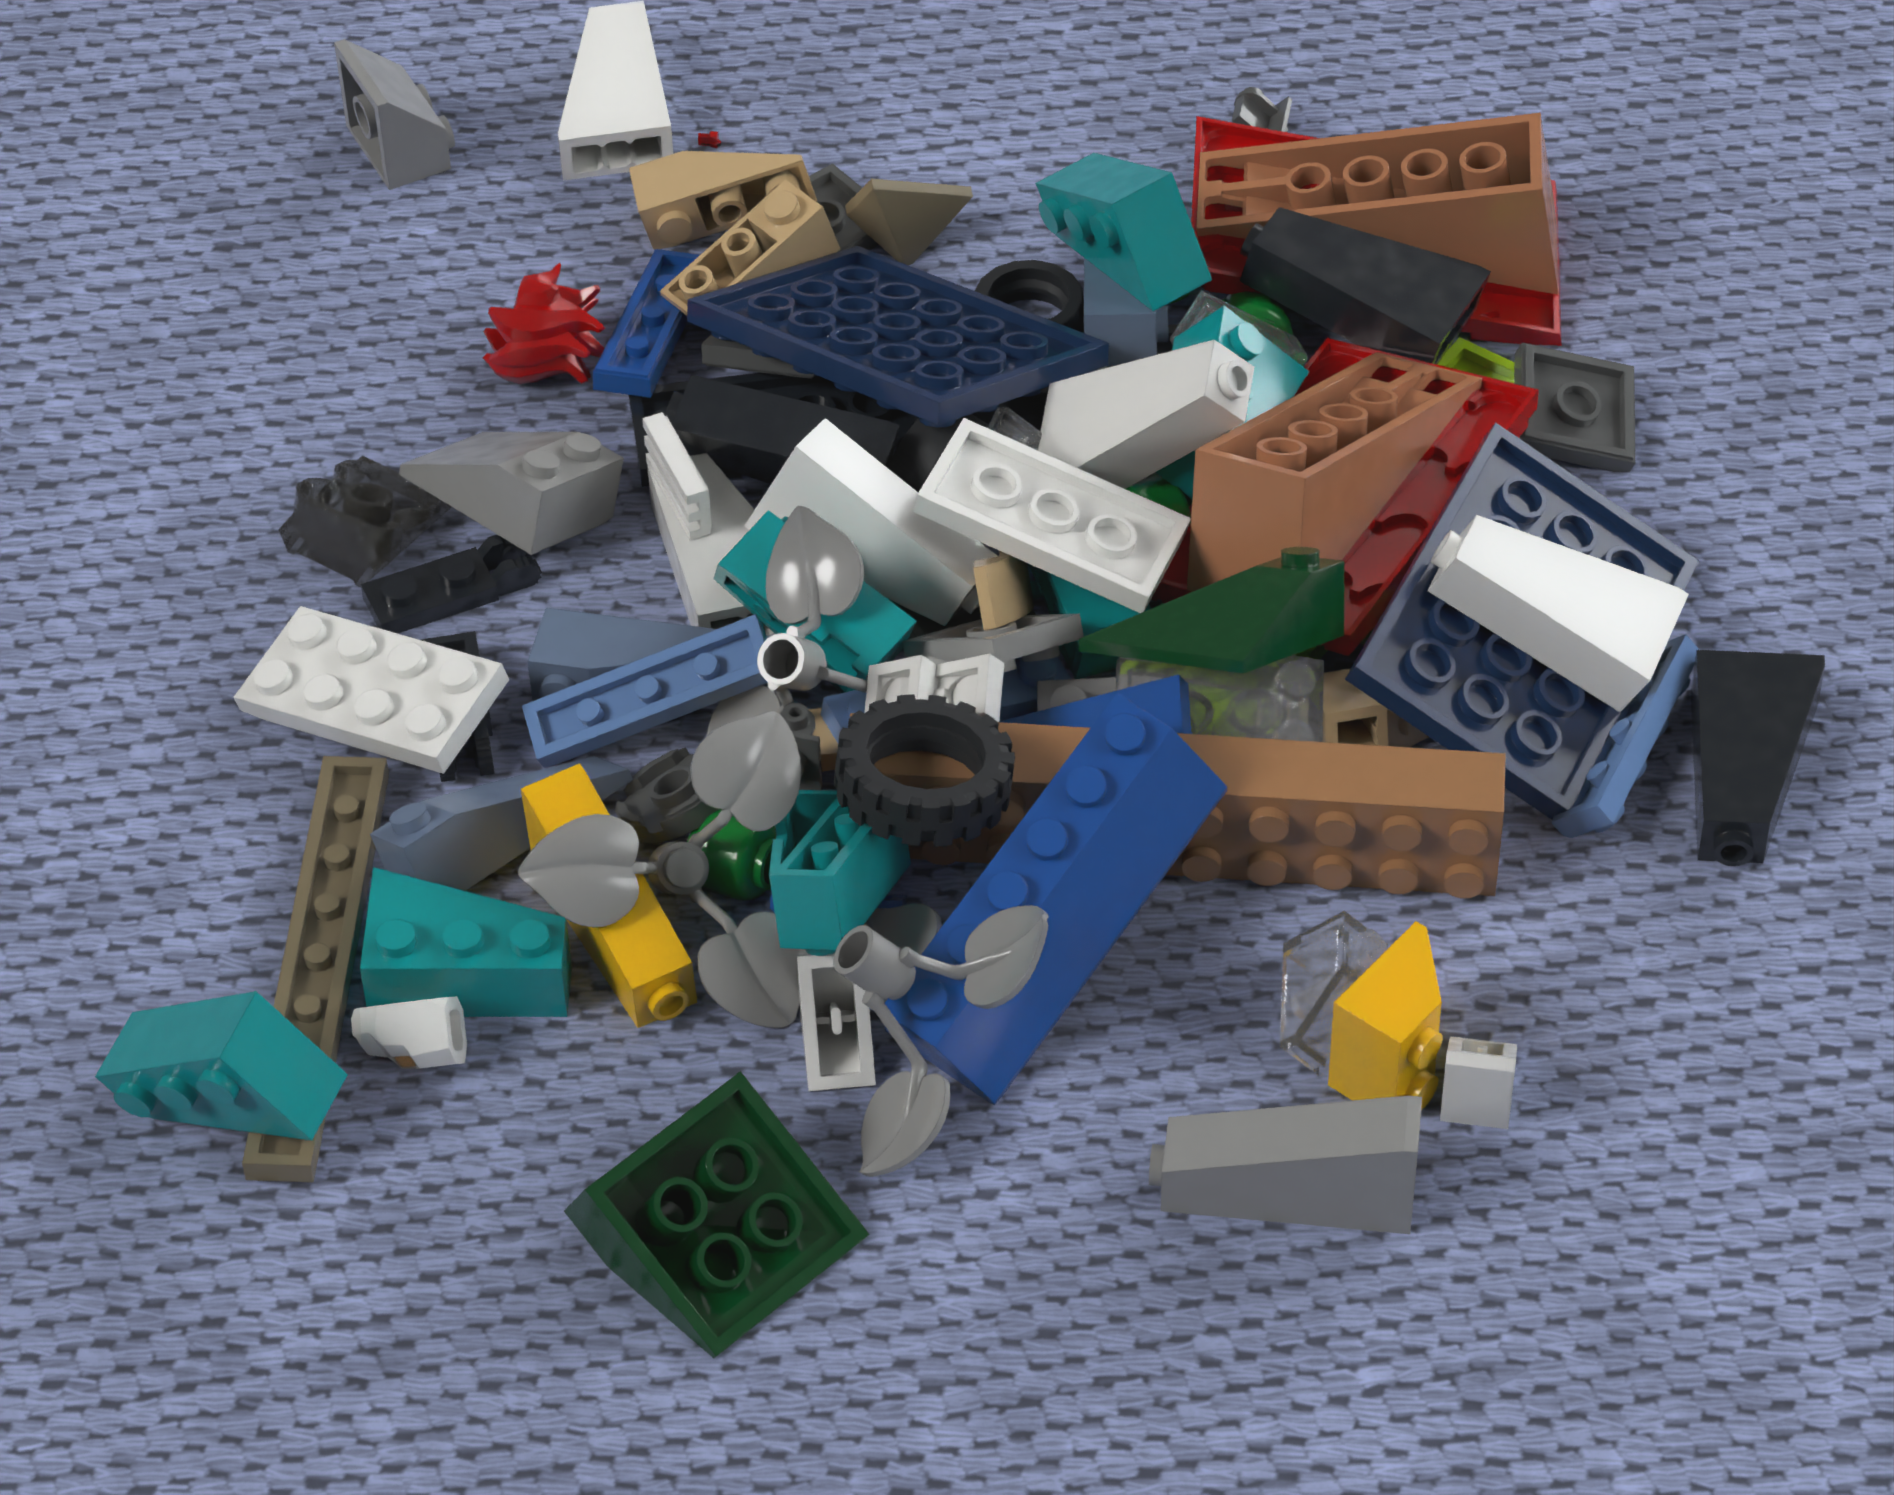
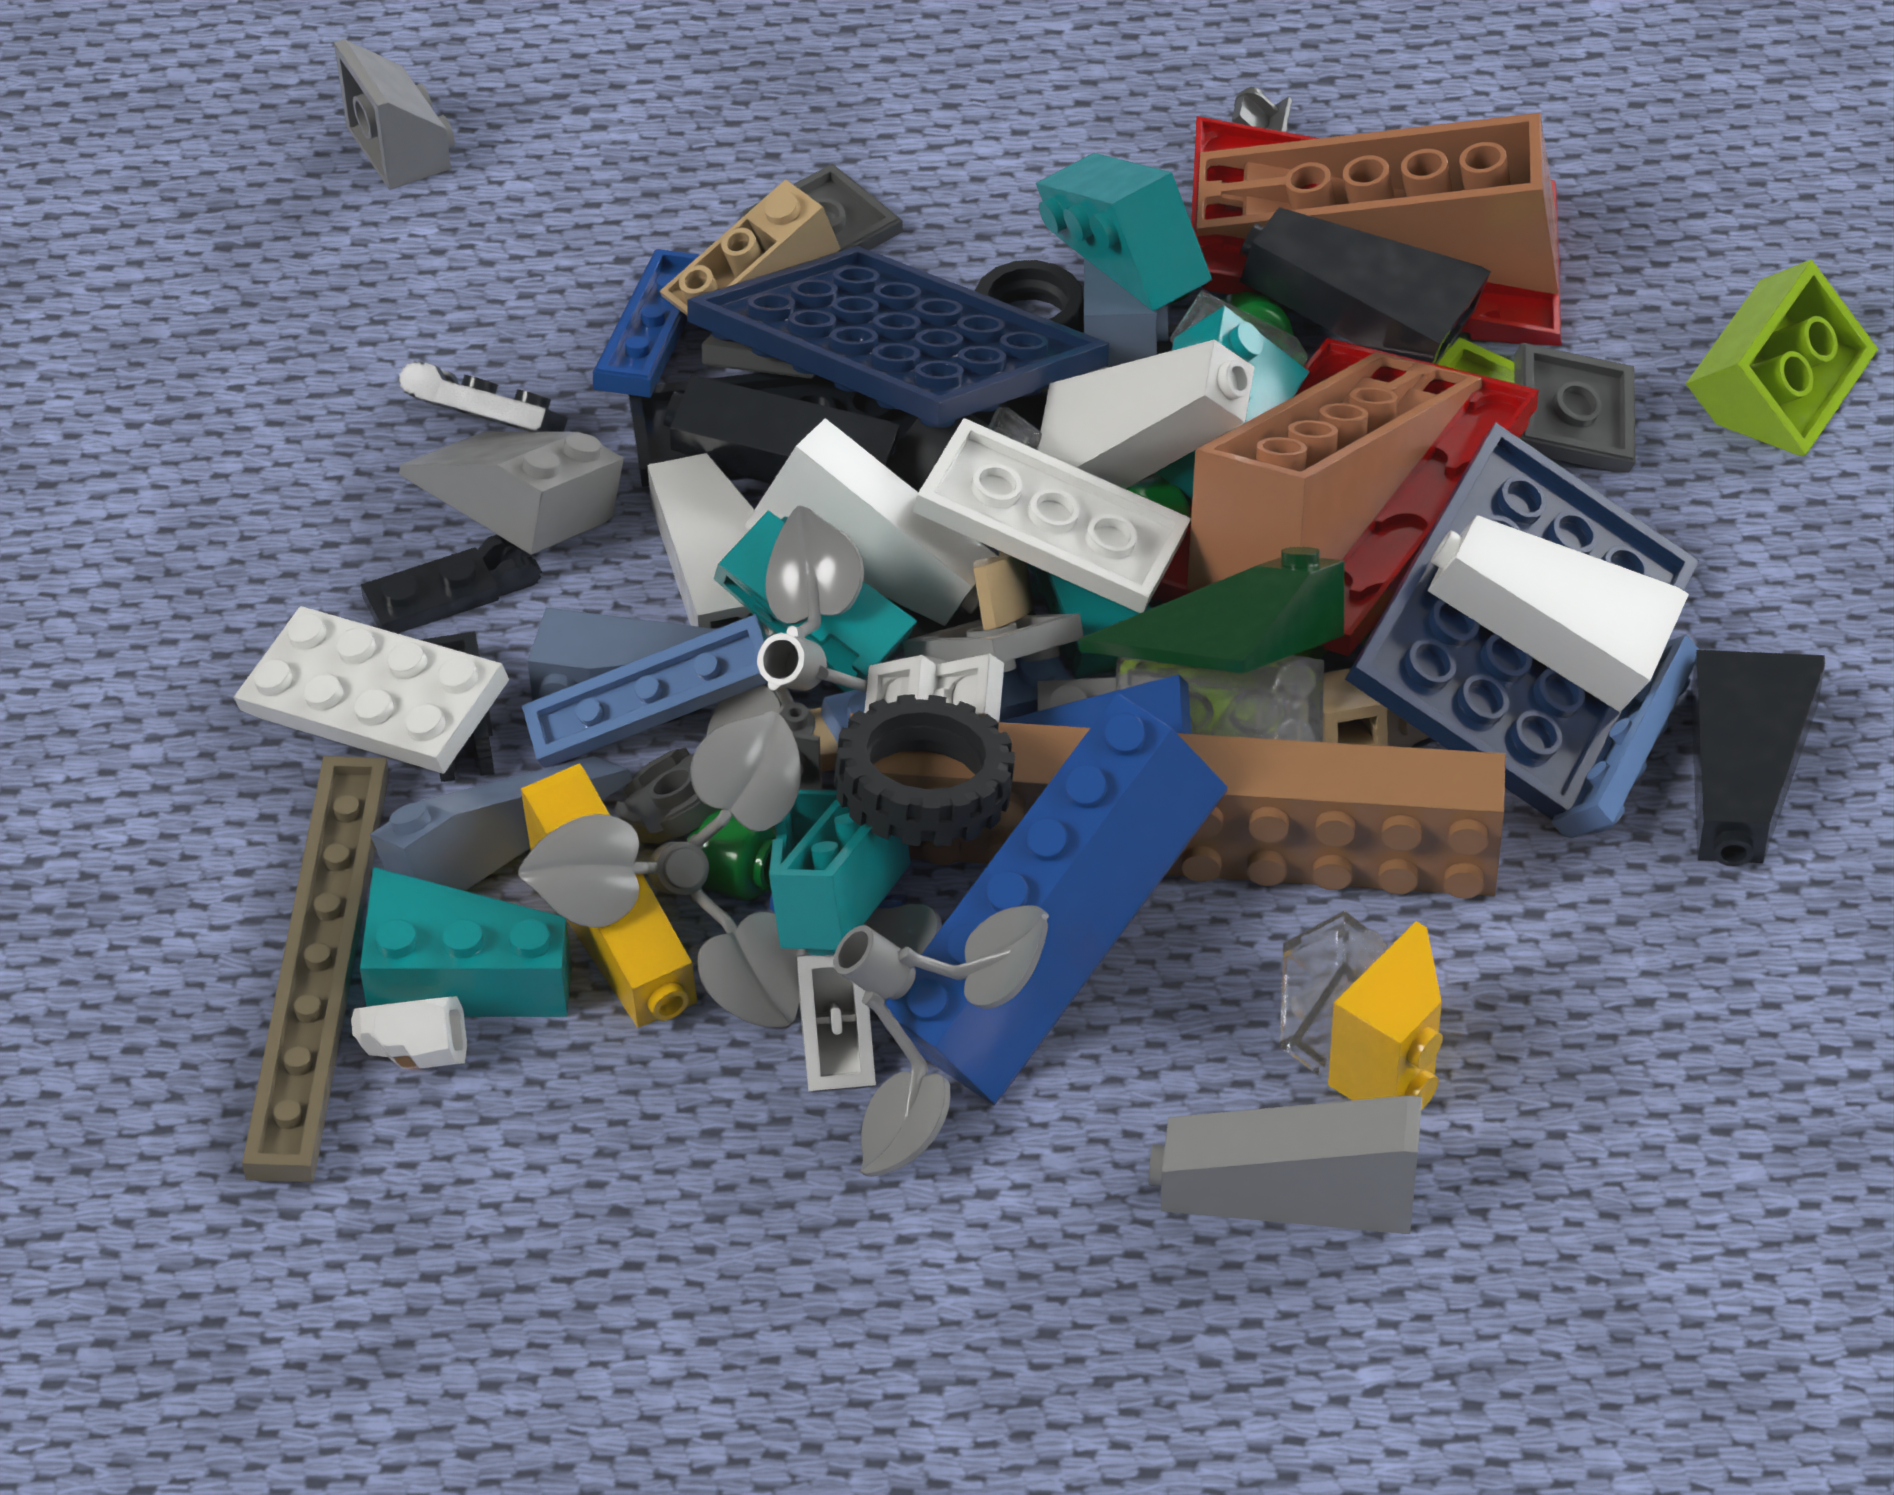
(222, 1067): teal wedge -> none
(358, 518): clear smoke slope -> none
(479, 398): none -> hinge
(544, 331): red hair -> none
(615, 97): white slope -> none
(677, 476): white tile -> none
(708, 191): tan slope -> none
(710, 139): red piece -> none
(717, 1217): dark green slope -> none
(906, 214): dark tan slope -> none
(1478, 1082): white slope -> none
(1784, 361): none -> lime slope

